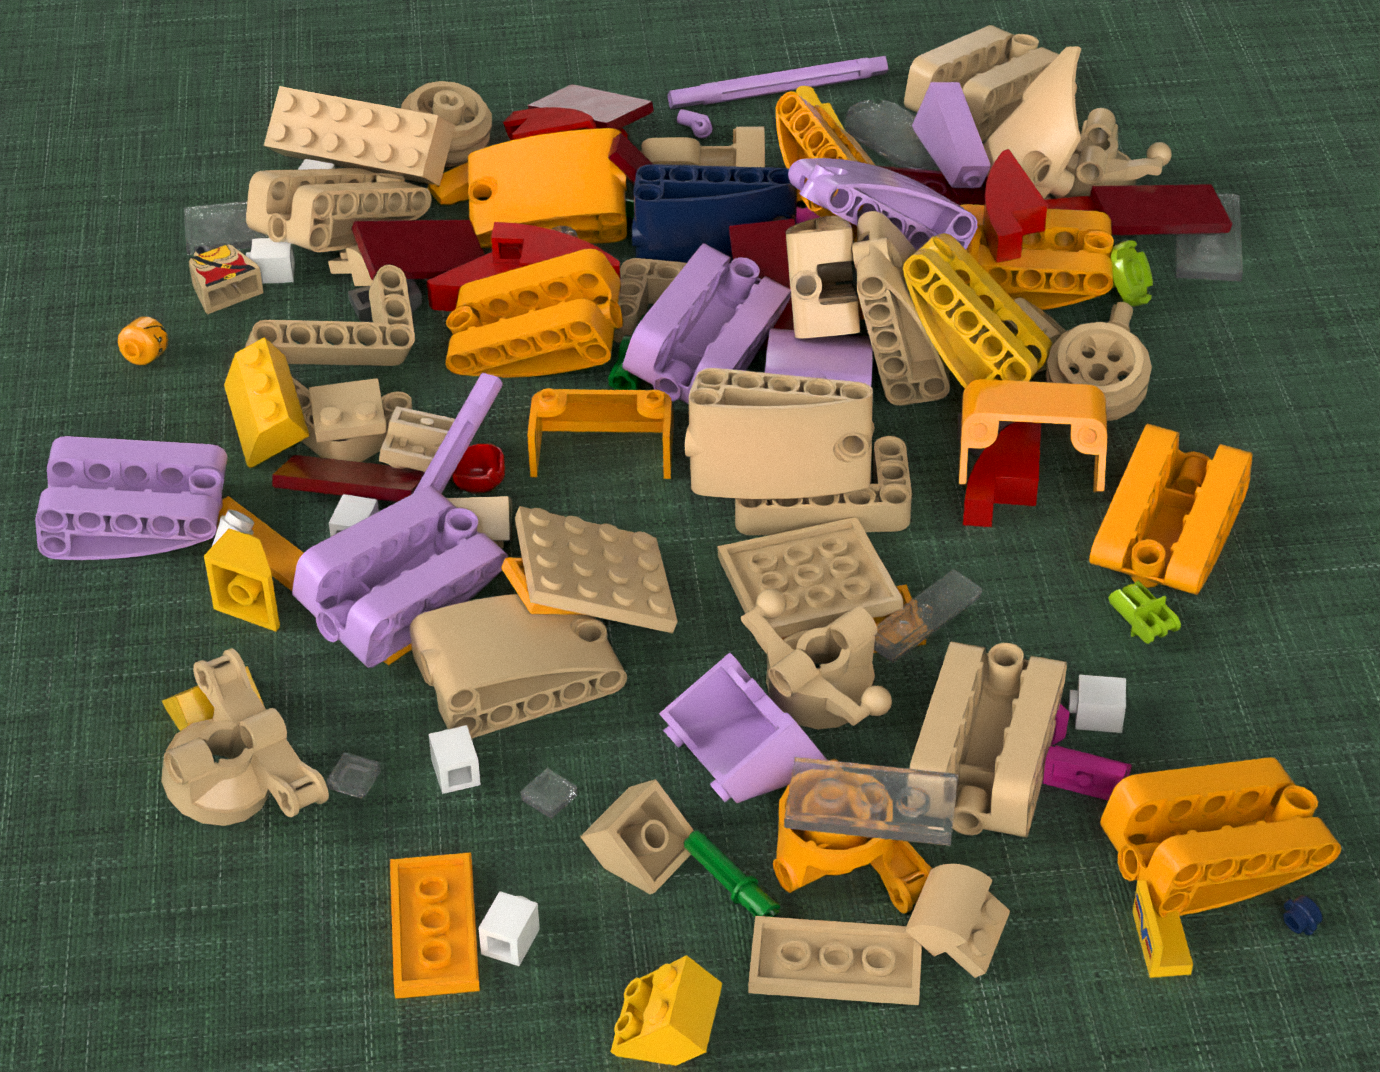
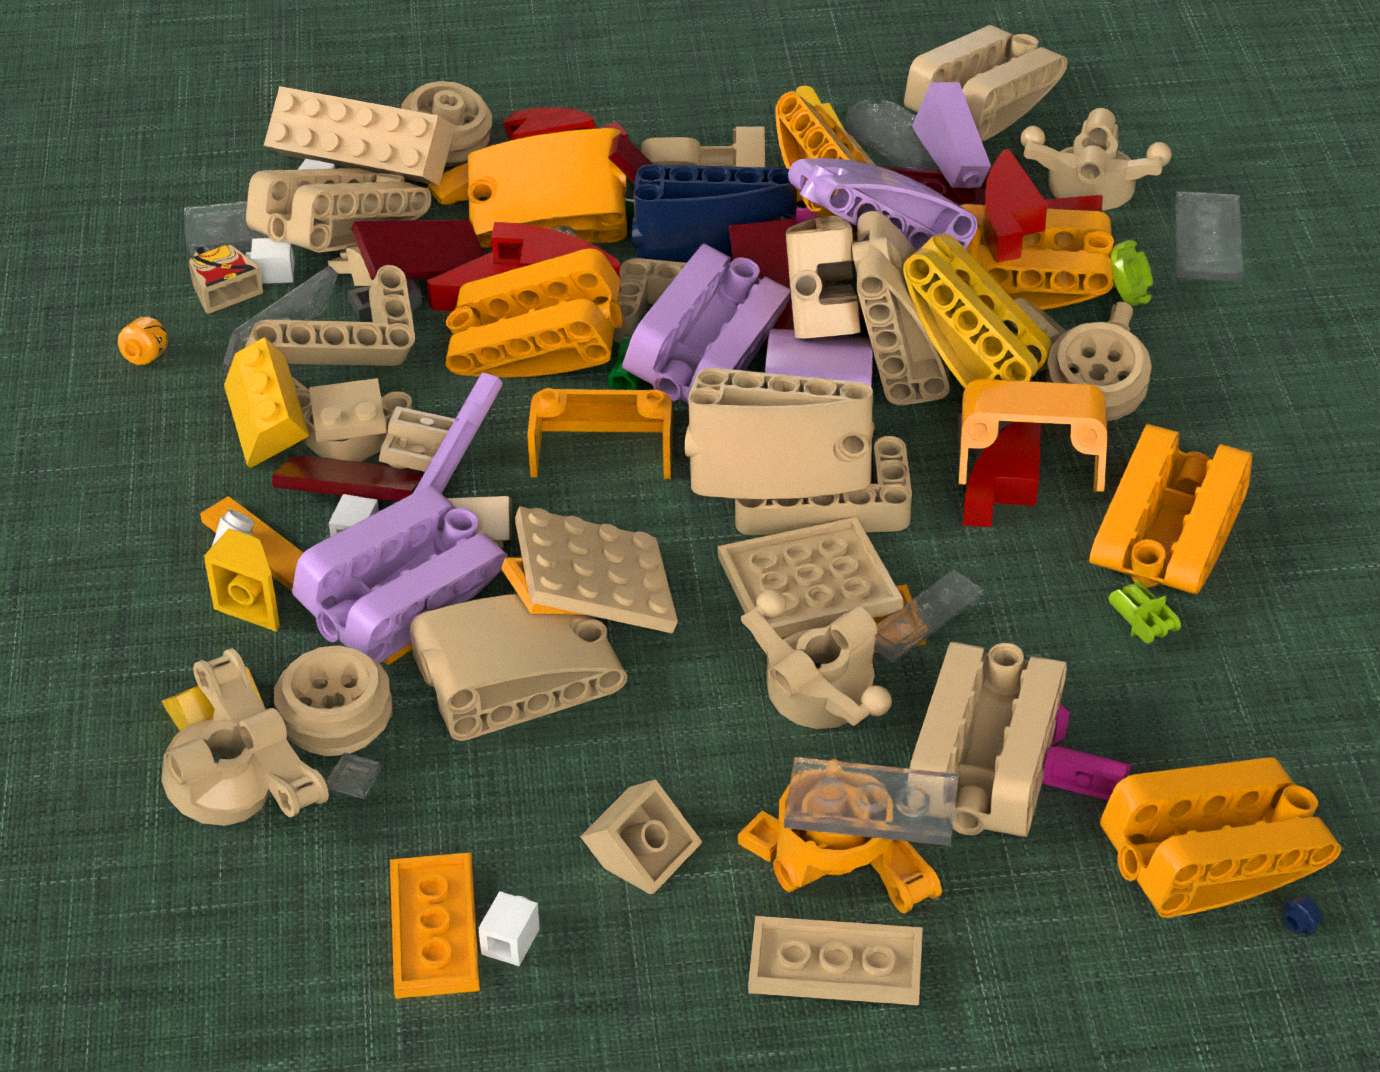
(128, 497): lavender panel -> none
(300, 304): none -> clear tile
(346, 698): none -> tan wheel
(454, 759): white brick -> none
(480, 469): red hair -> none
(549, 793): clear tile -> none
(605, 107): tile -> none
(667, 1014): yellow slope -> none
(698, 122): lavender arm -> none
(737, 732): lavender windscreen -> none
(743, 889): green axle -> none
(761, 836): none -> light orange tile
(778, 82): lavender piece -> none
(959, 916): tan brick -> none
(1044, 128): tan panel -> none
(1099, 703): white brick -> none
(1160, 937): yellow panel -> none
(1162, 209): dark red tile -> none

